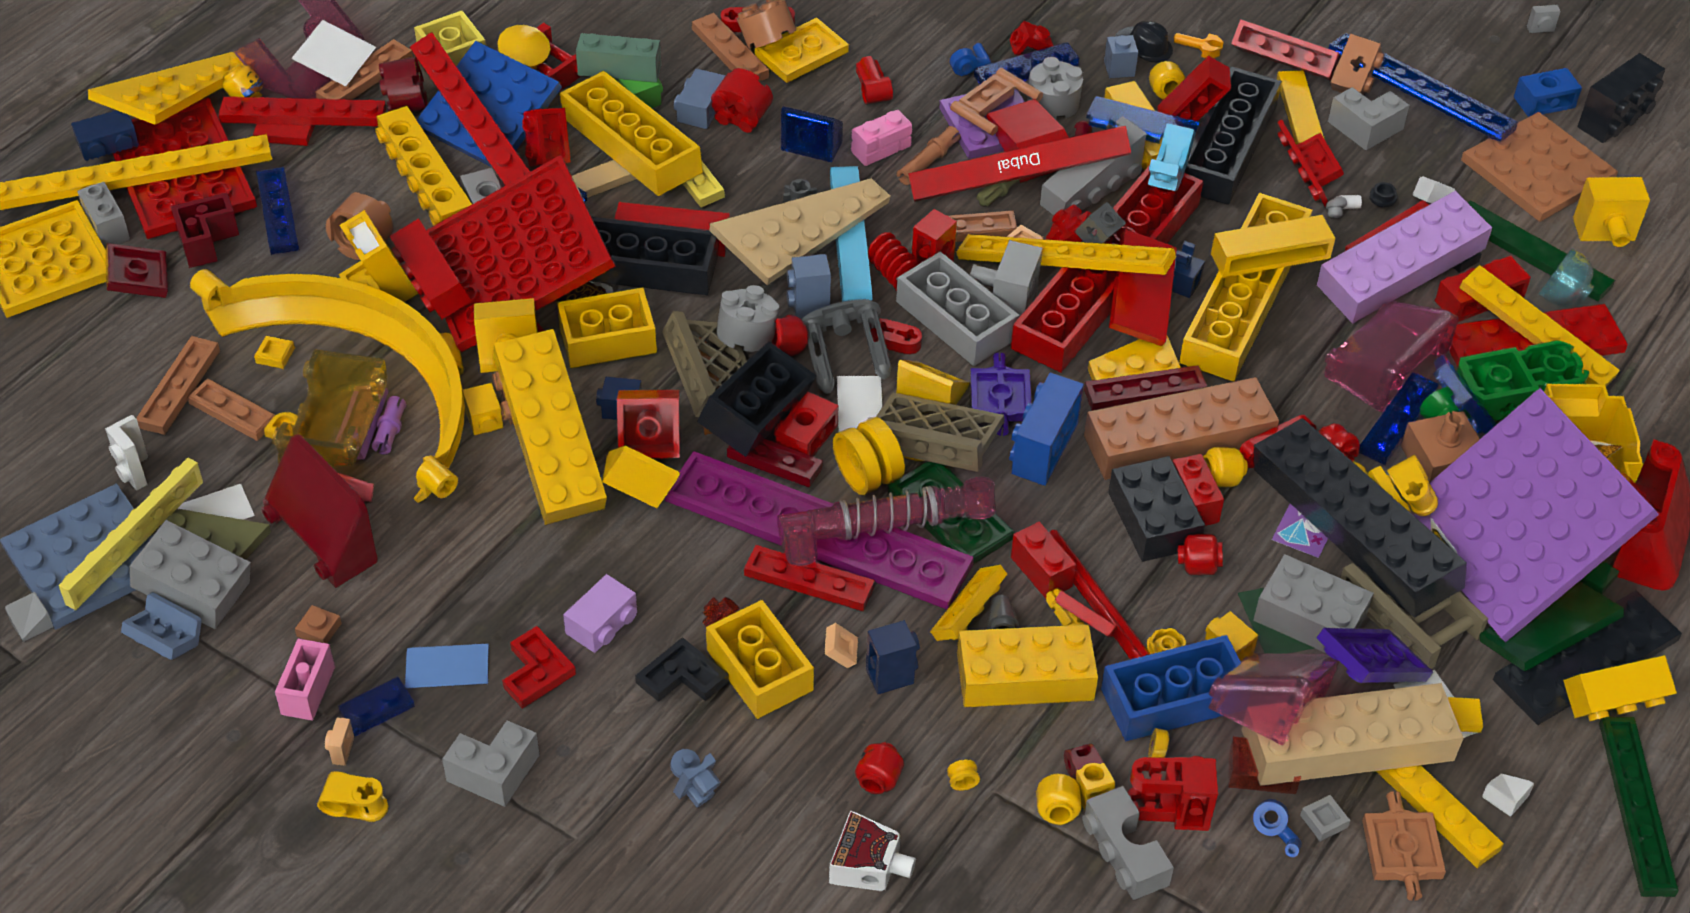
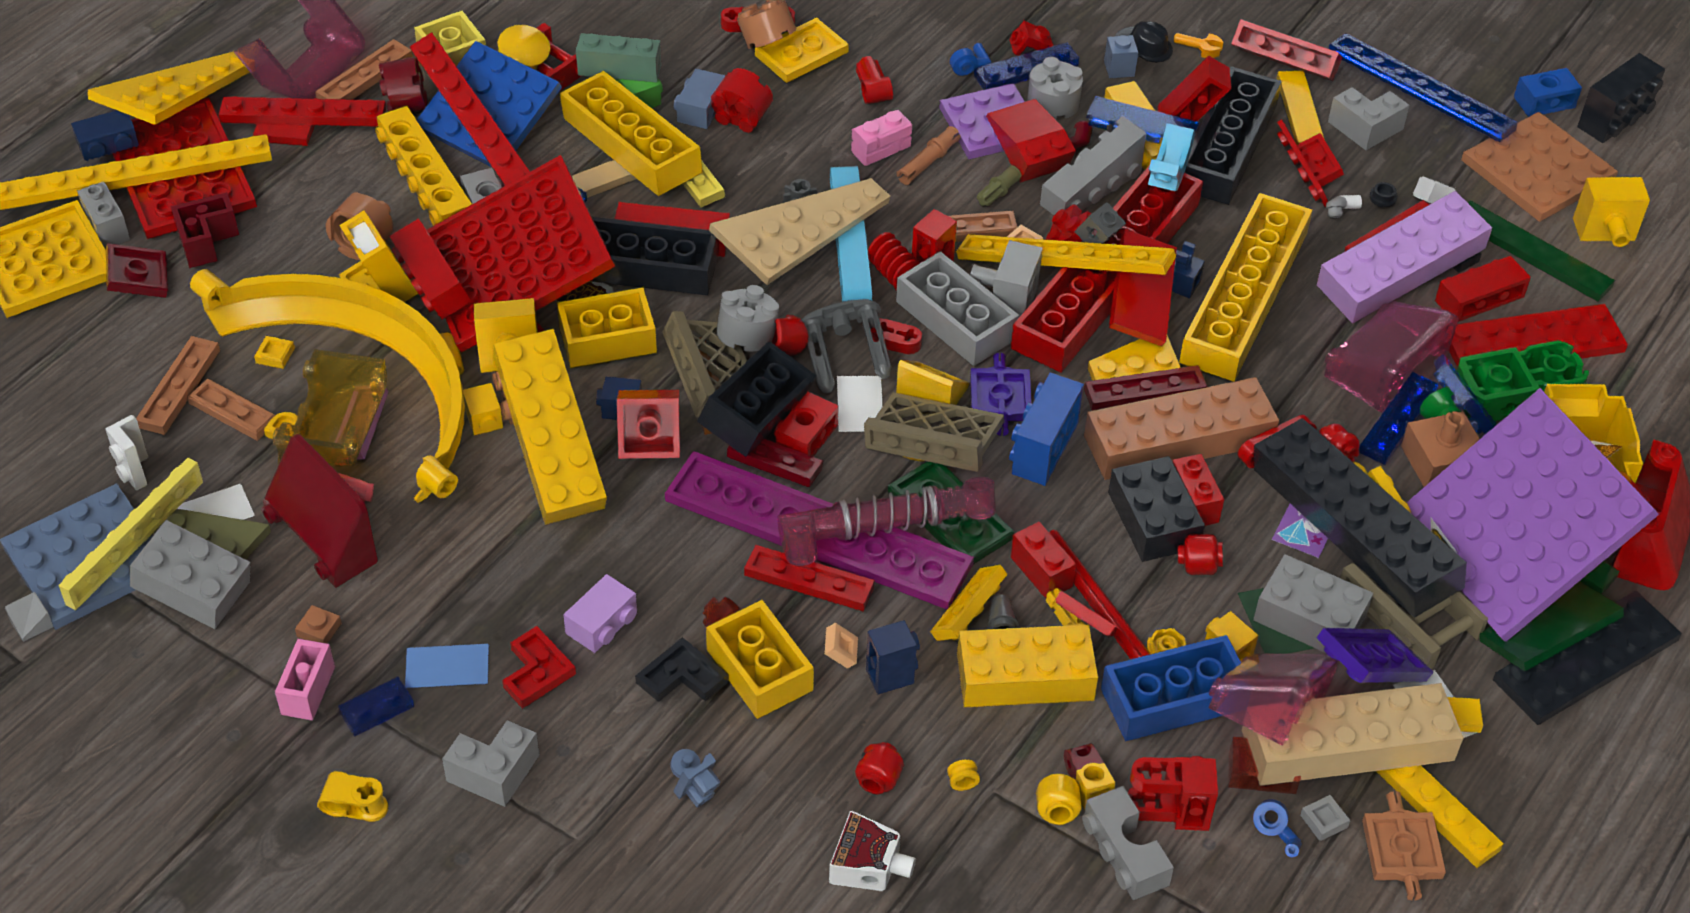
(164, 627): sand blue bracket -> none
(242, 82): yellow head -> none
(277, 211): clear blue plate -> none
(333, 53): white sticker -> none
(340, 741): light nougat plate -> none
(389, 425): medium lavender pin -> none
(546, 135): red bracket -> none
(638, 475): yellow slope -> none
(728, 45): nougat plate -> none
(809, 284): sand blue brick -> none
(810, 134): clear blue slope -> none
(868, 455): yellow wheel -> none
(989, 96): nougat plate -> none
(1020, 163): red tile -> none
(1158, 743): yellow tile -> none
(1165, 78): yellow head -> none
(1226, 465): yellow head -> none
(1272, 245): yellow brick -> none
(1356, 52): nougat brick -> none
(1414, 486): yellow piece -> none
(1507, 792): white slope -> none
(1533, 322): yellow plate -> none
(1543, 18): light grey plate -> none
(1569, 280): clear light blue cylinder -> none
(1620, 688): yellow brick -> none
(1638, 807): dark green tile -> none

